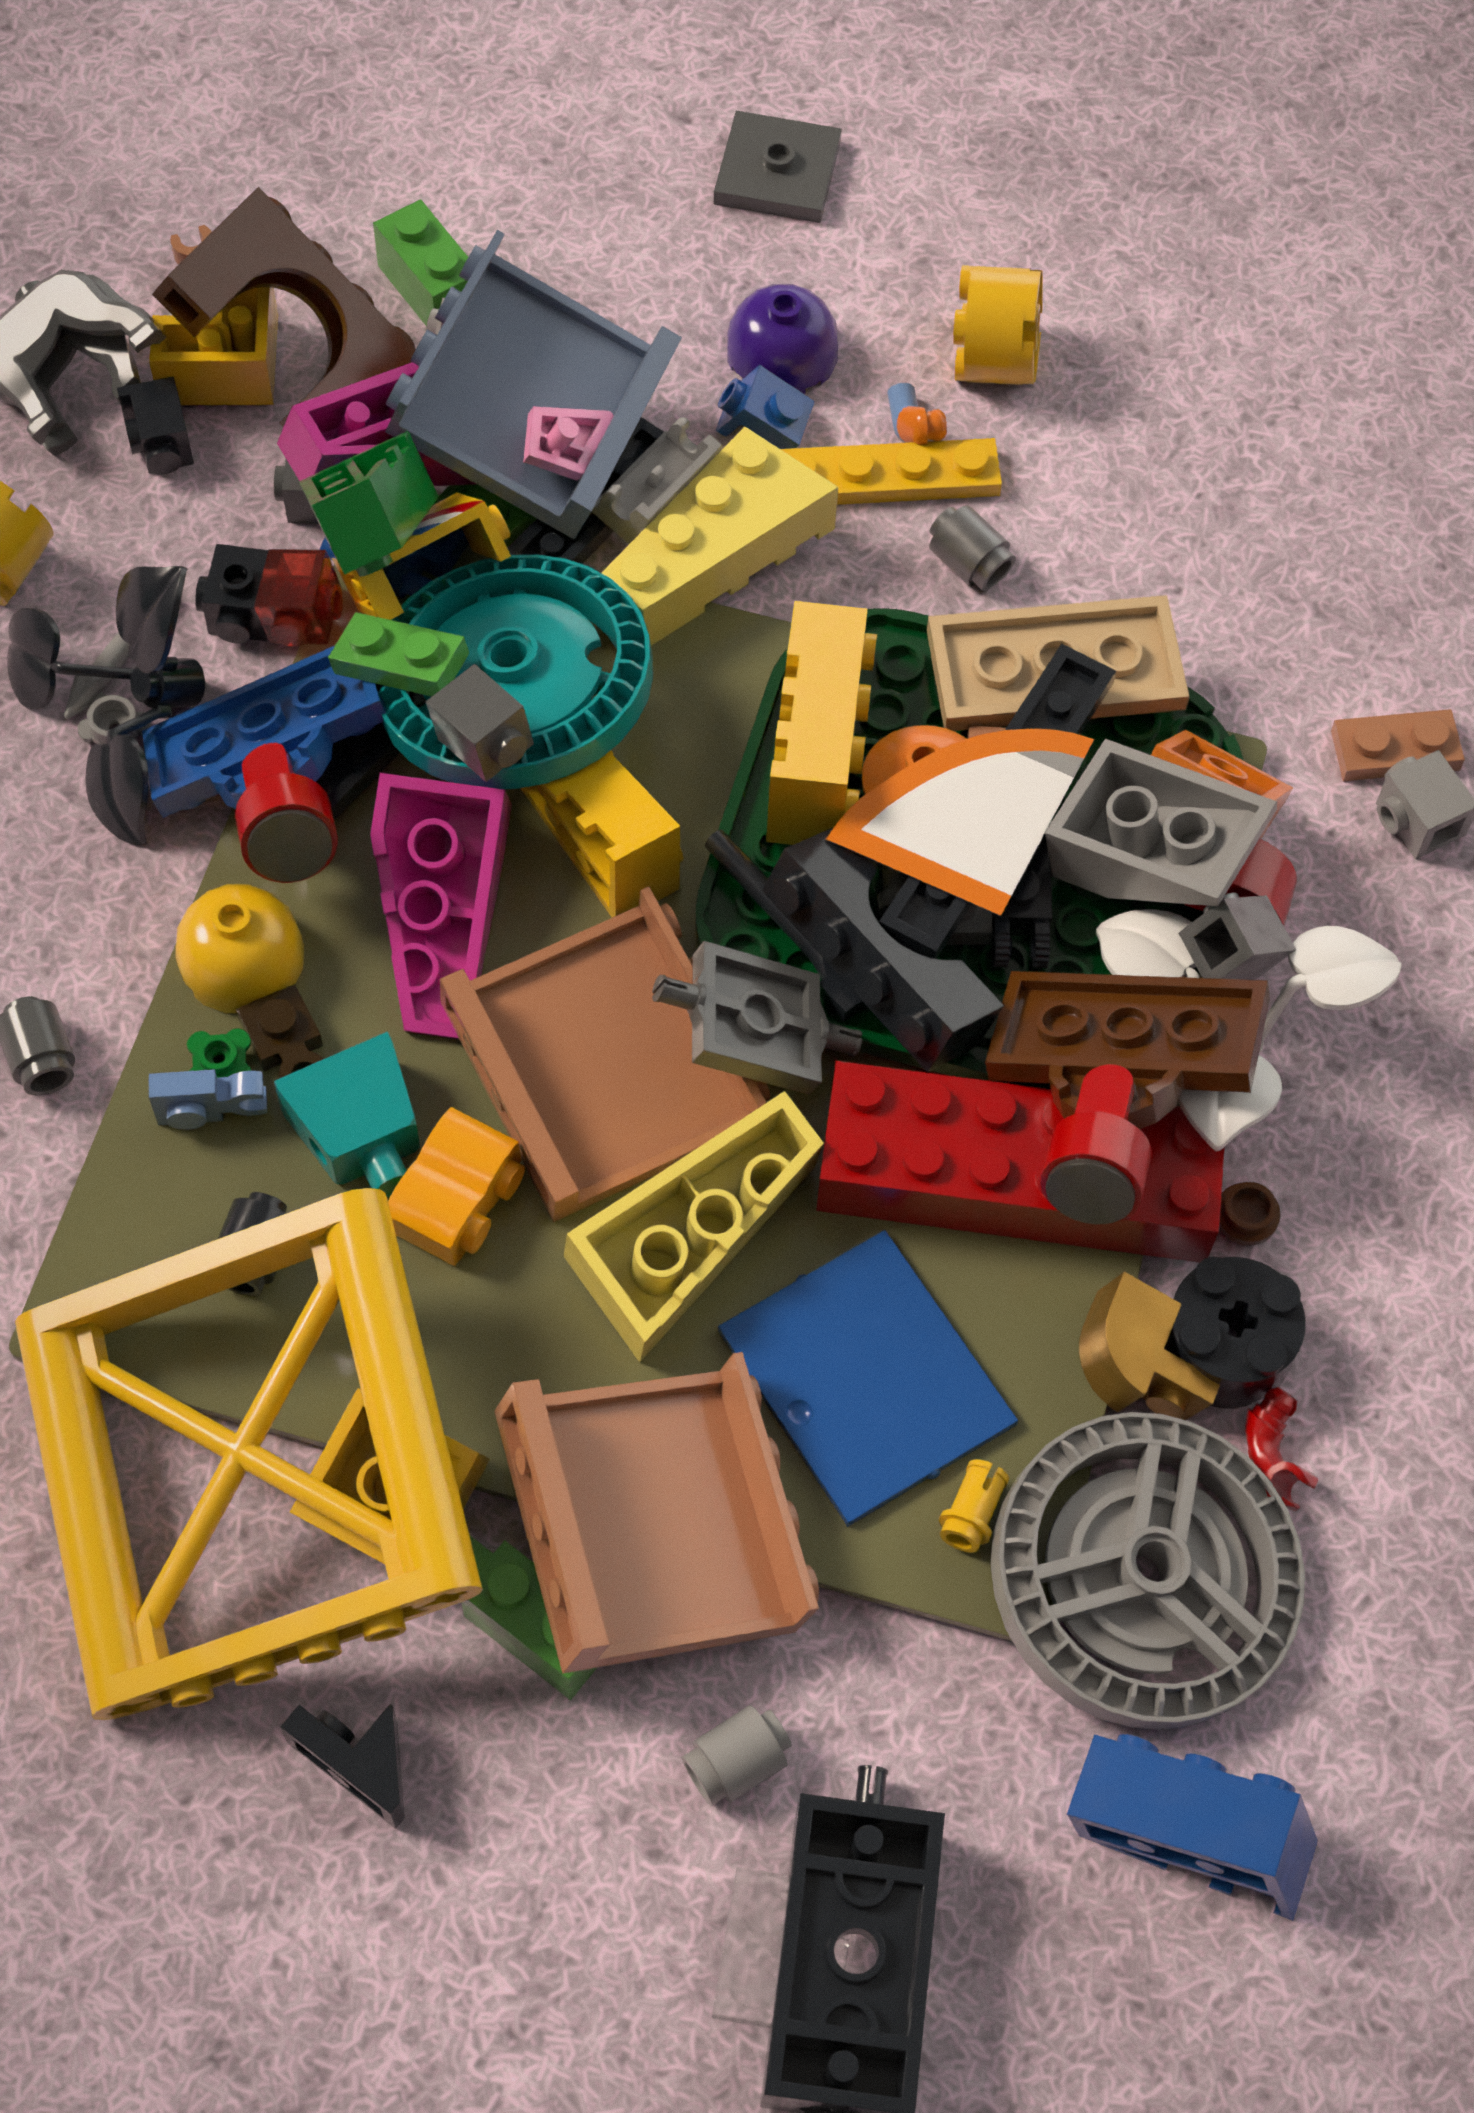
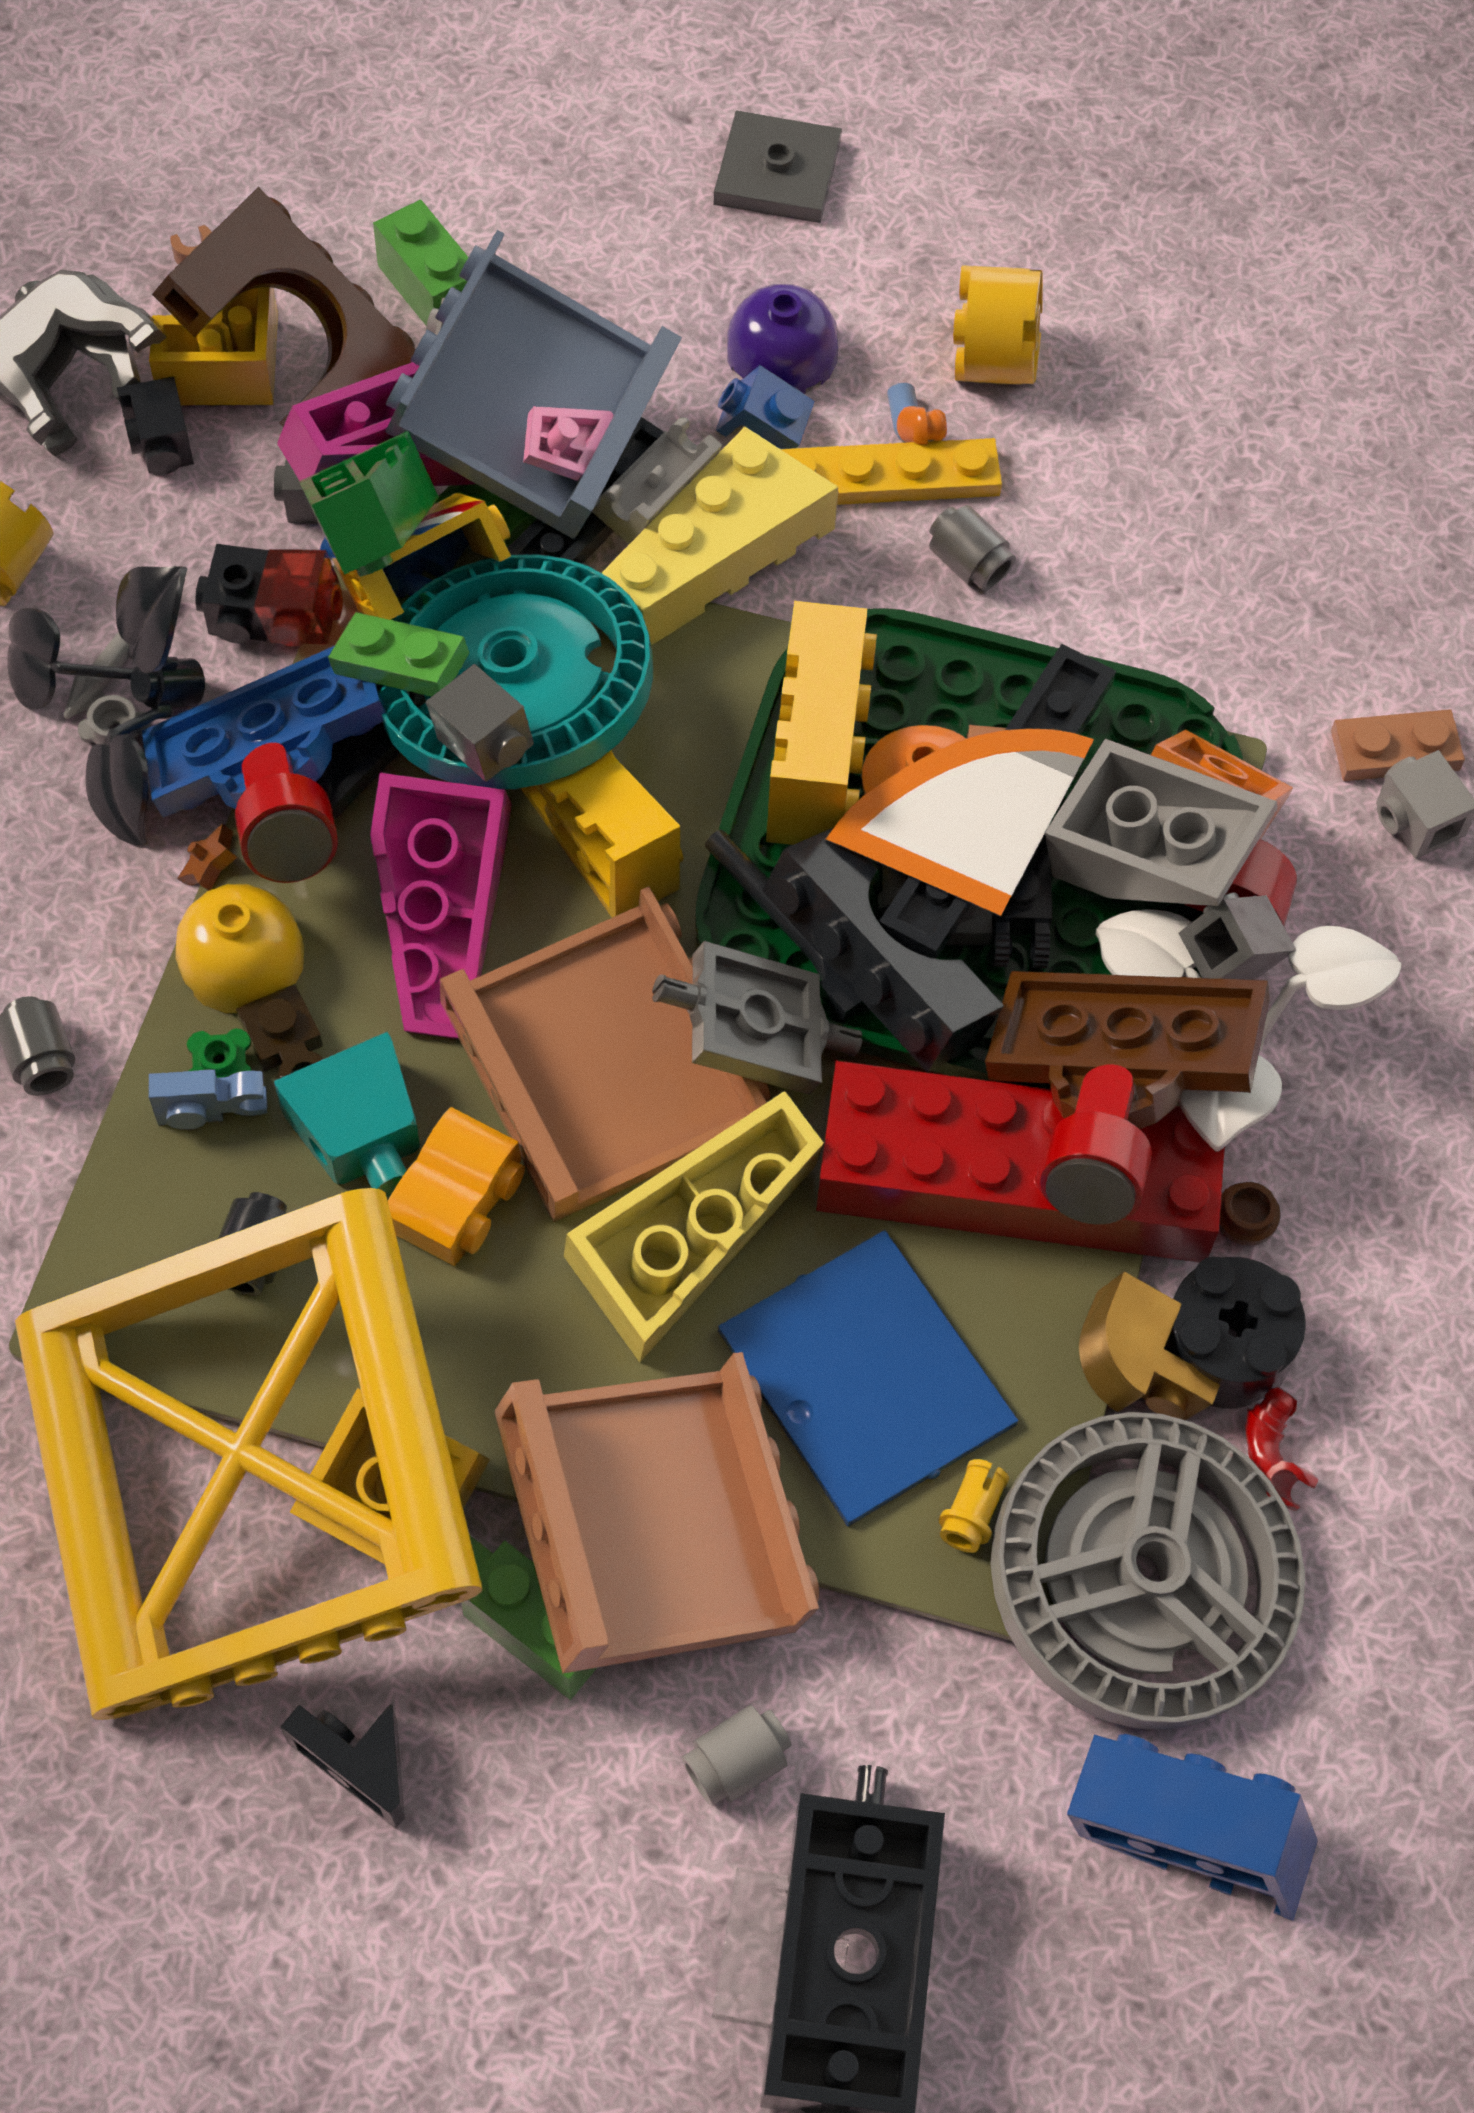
(208, 858): none -> dark orange piece
(995, 657): tan plate -> none

